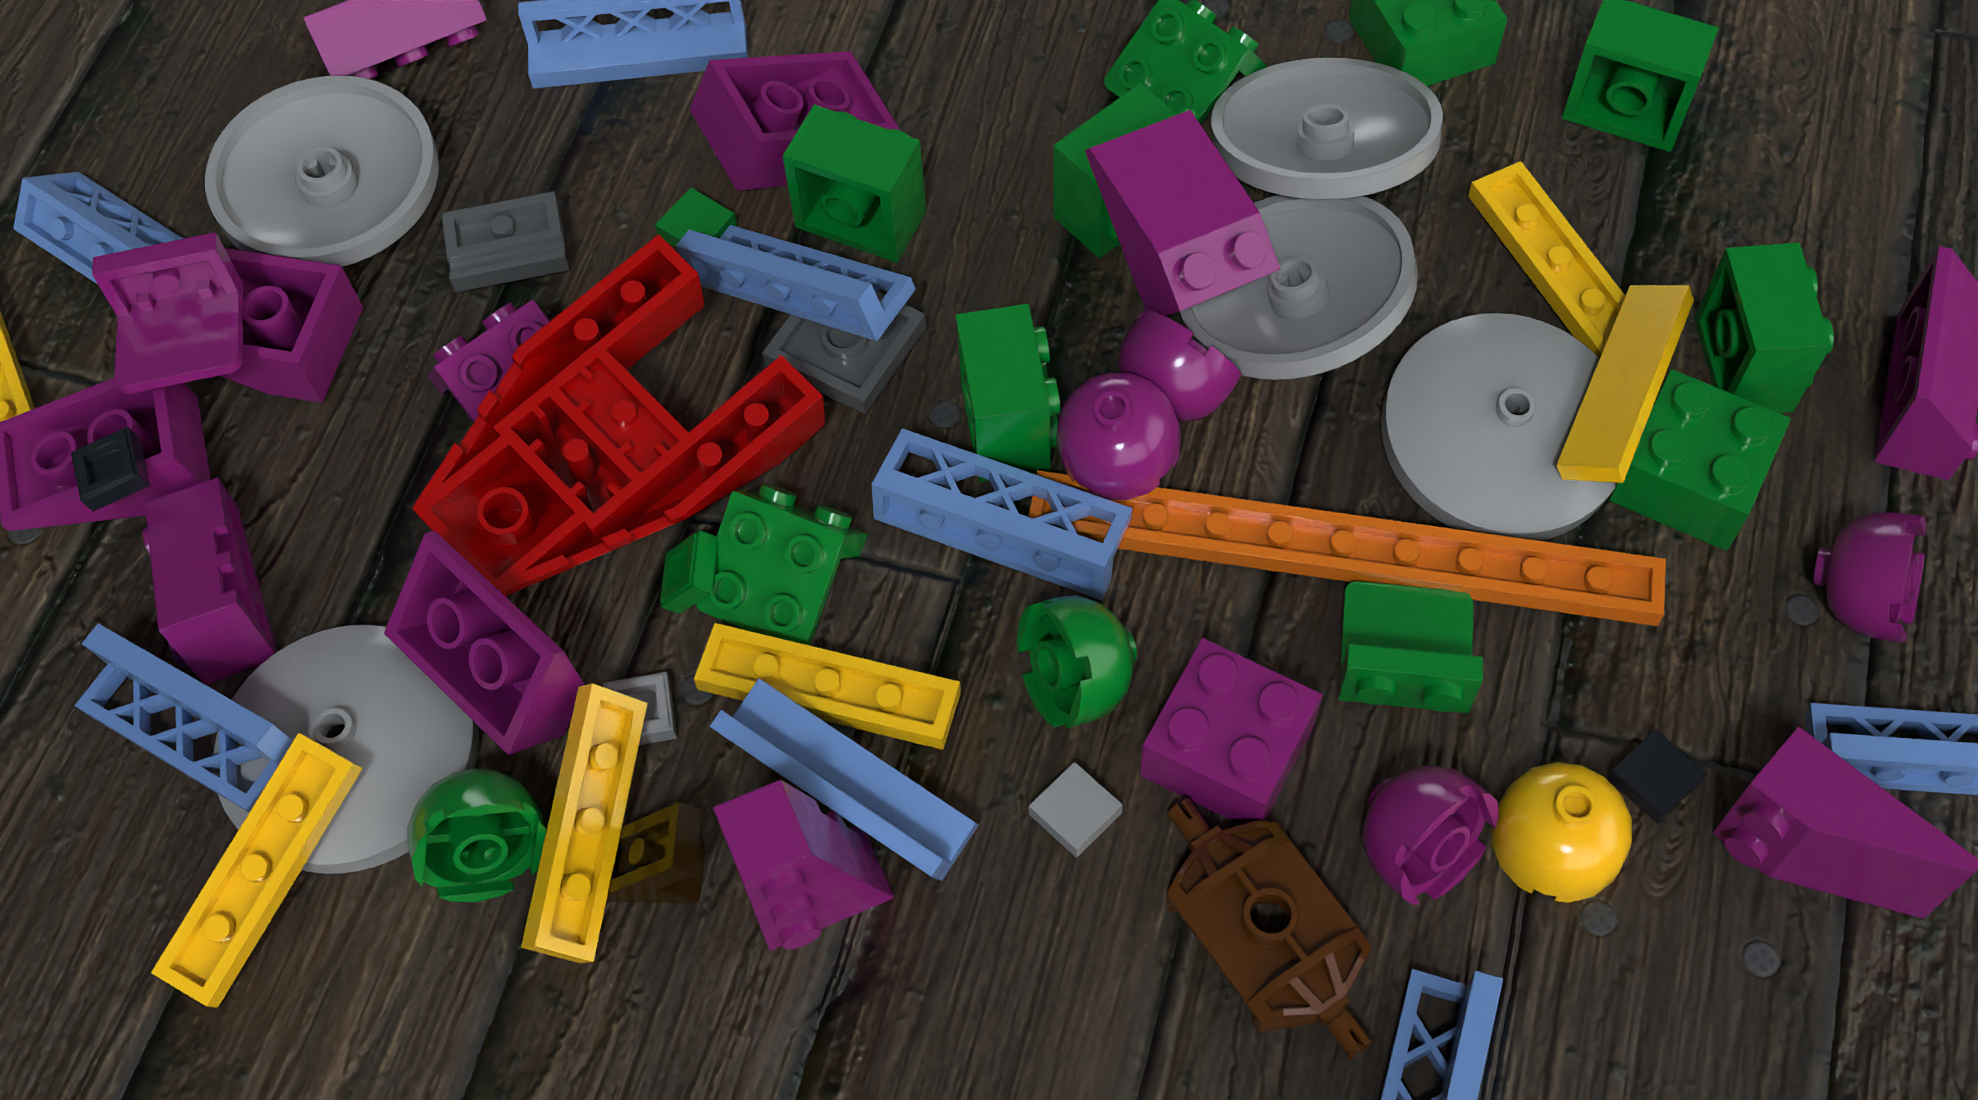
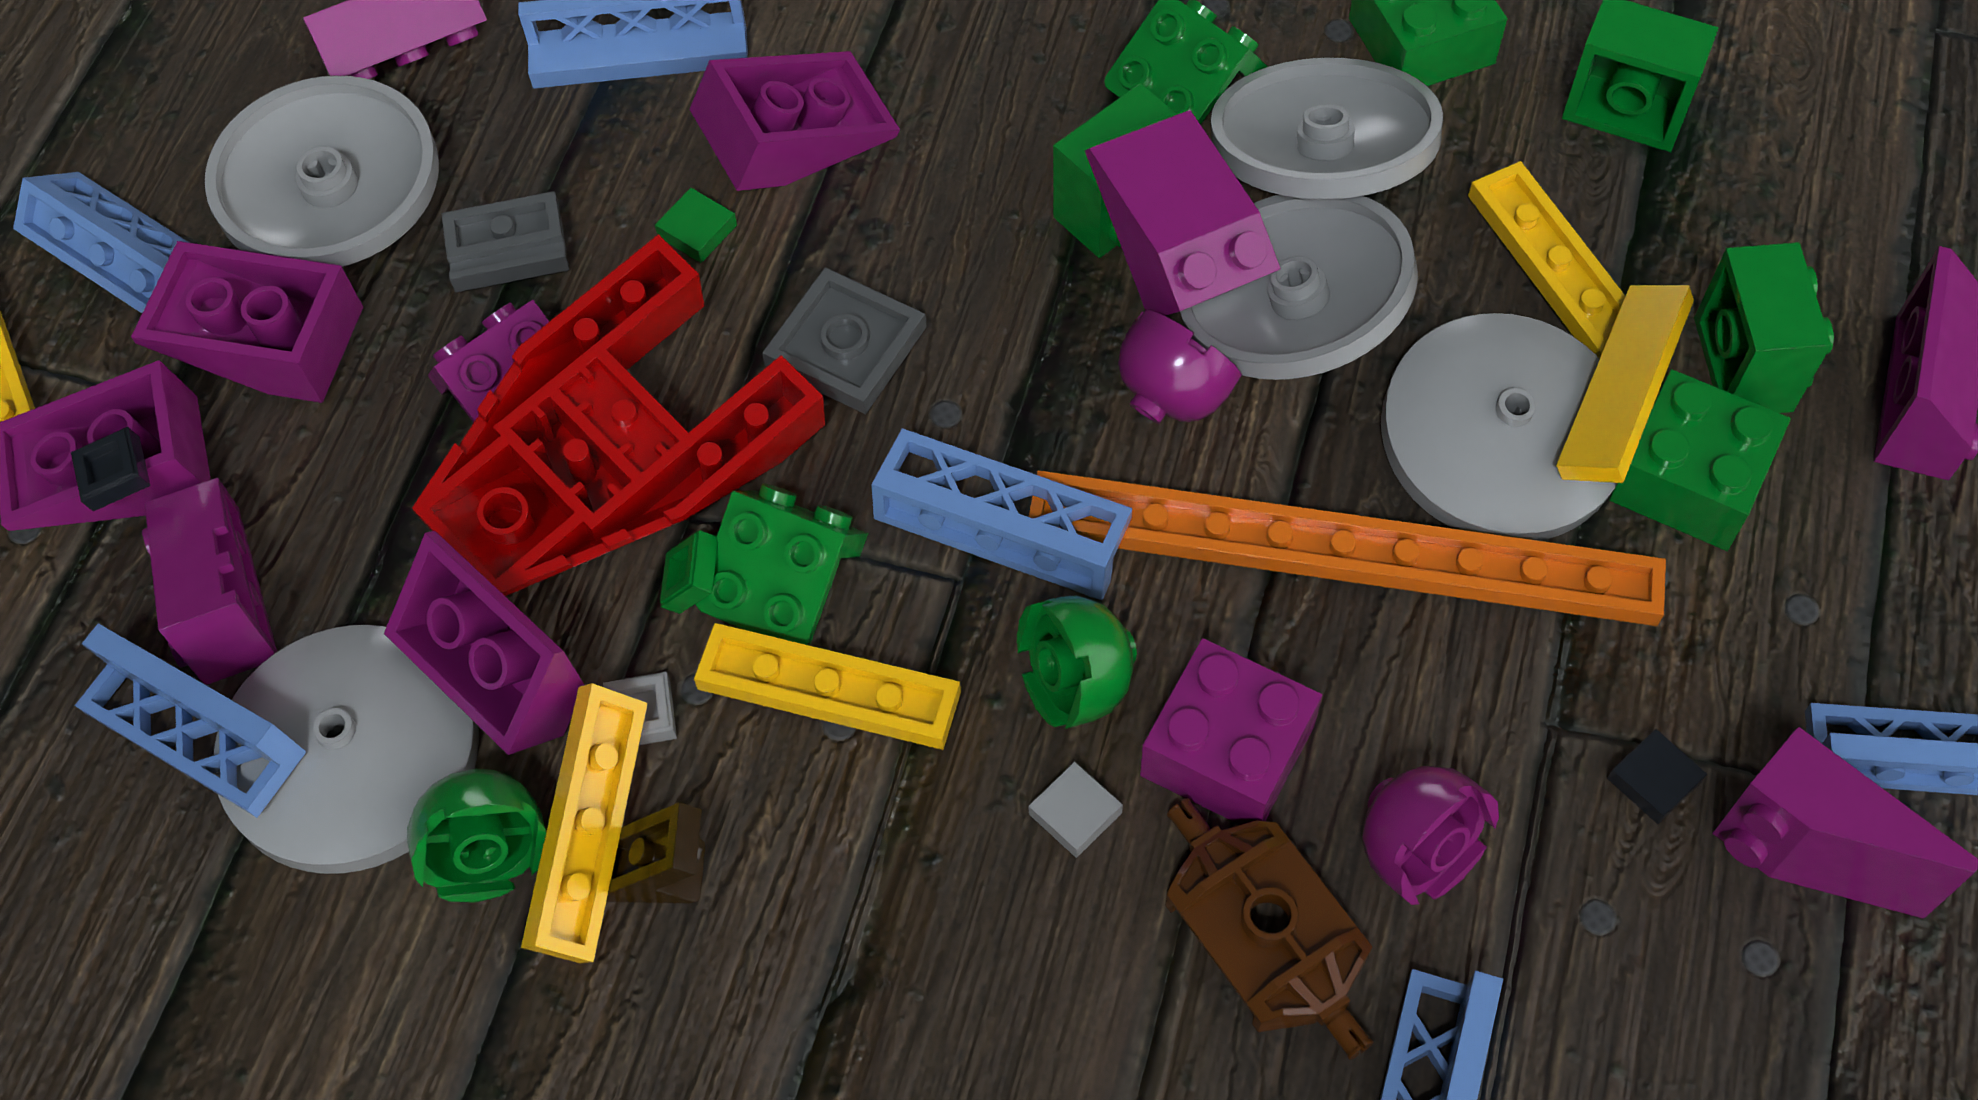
(173, 311): magenta bracket -> none
(256, 871): yellow plate -> none
(797, 280): medium blue fence -> none
(799, 863): magenta wedge -> none
(848, 779): medium blue fence -> none
(855, 182): green brick -> none
(1007, 387): green brick -> none
(1118, 436): magenta cylinder -> none
(1408, 648): green bracket -> none
(1562, 832): yellow cylinder -> none
(1874, 574): magenta cylinder -> none

